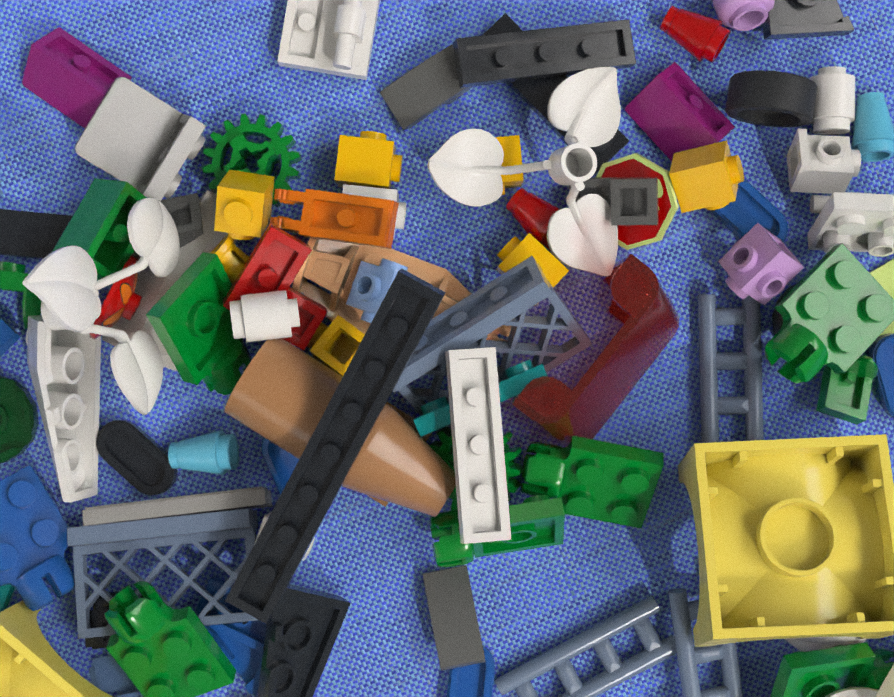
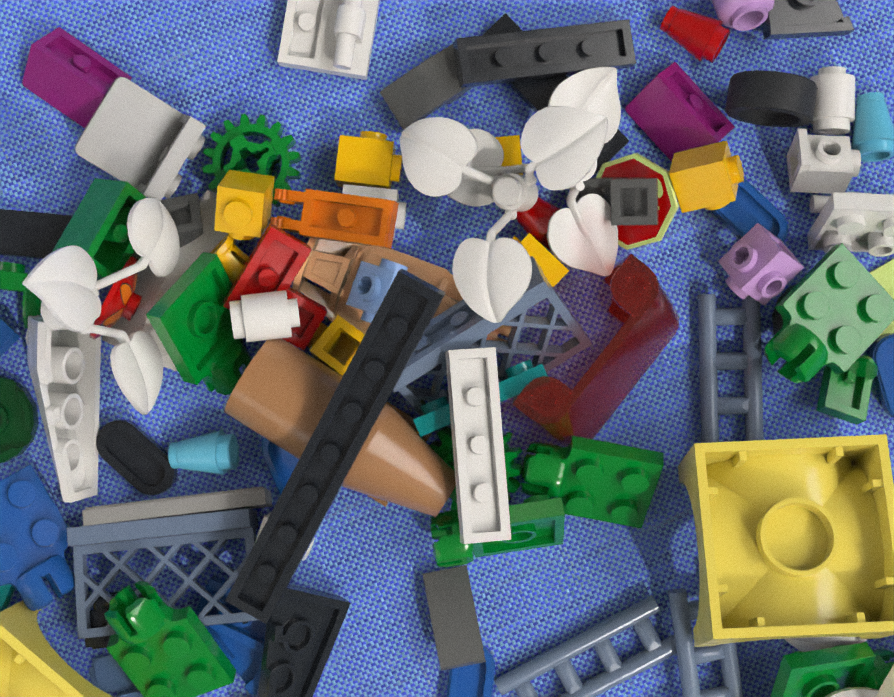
(562, 151): none -> white plant

